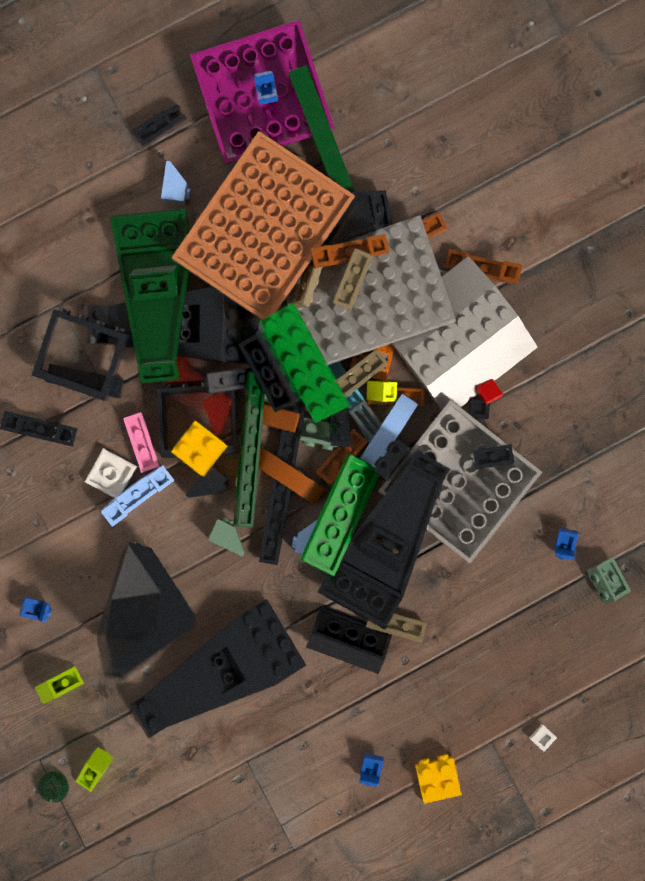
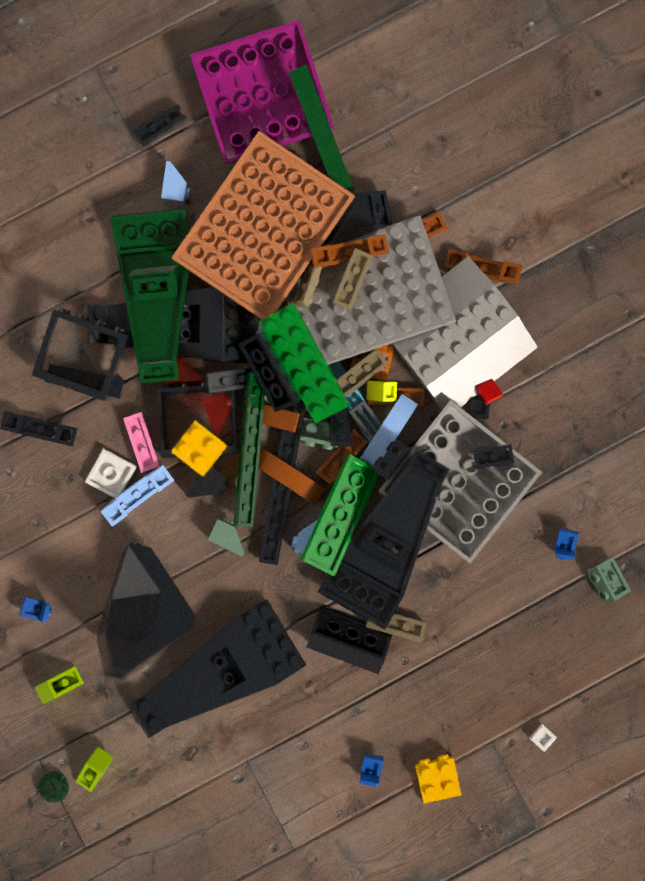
(265, 87): blue bracket -> none

